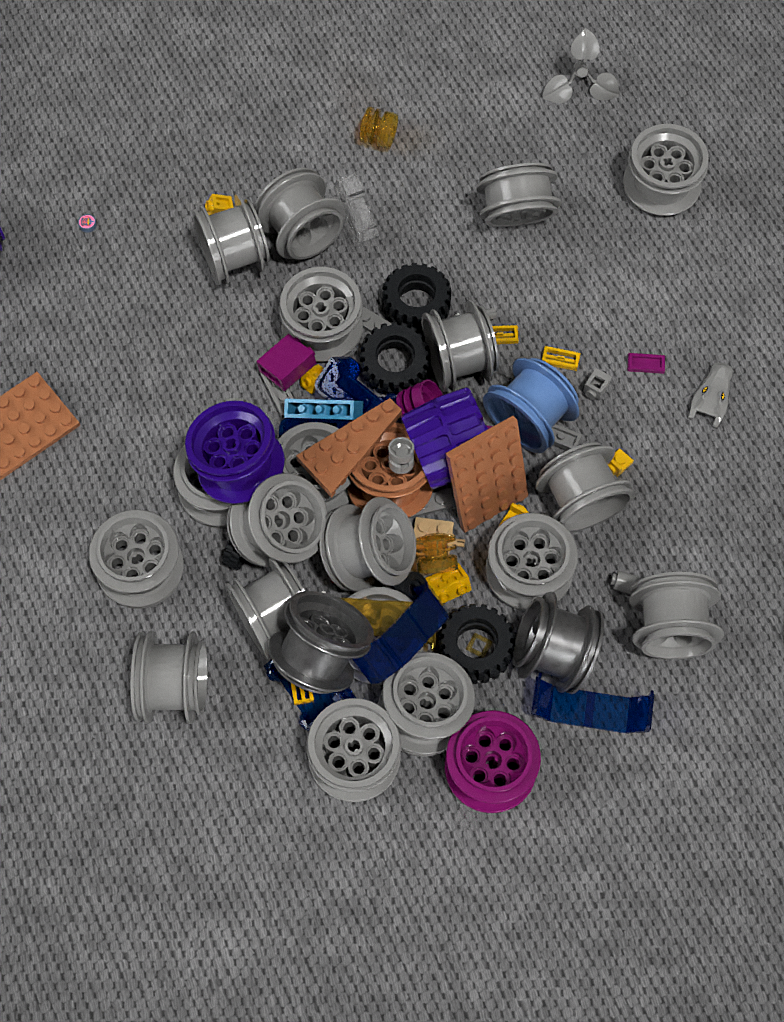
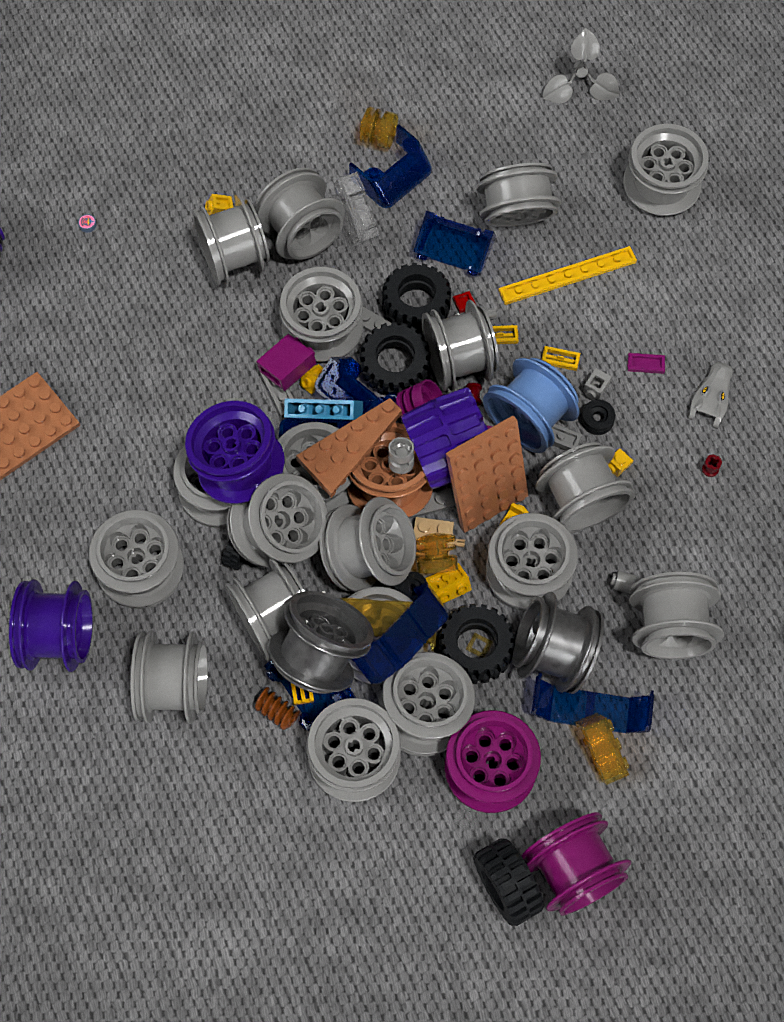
(50, 625): none -> dark purple wheel
(276, 710): none -> dark orange piece
(393, 184): none -> clear blue windscreen
(454, 243): none -> clear blue windscreen
(461, 299): none -> red tile
(475, 390): none -> dark red bush
(508, 881): none -> black tyre
(567, 275): none -> yellow tile
(576, 864): none -> magenta wheel
(598, 407): none -> black tyre
(603, 748): none -> clear yellow wedge
(711, 465): none -> dark red bush

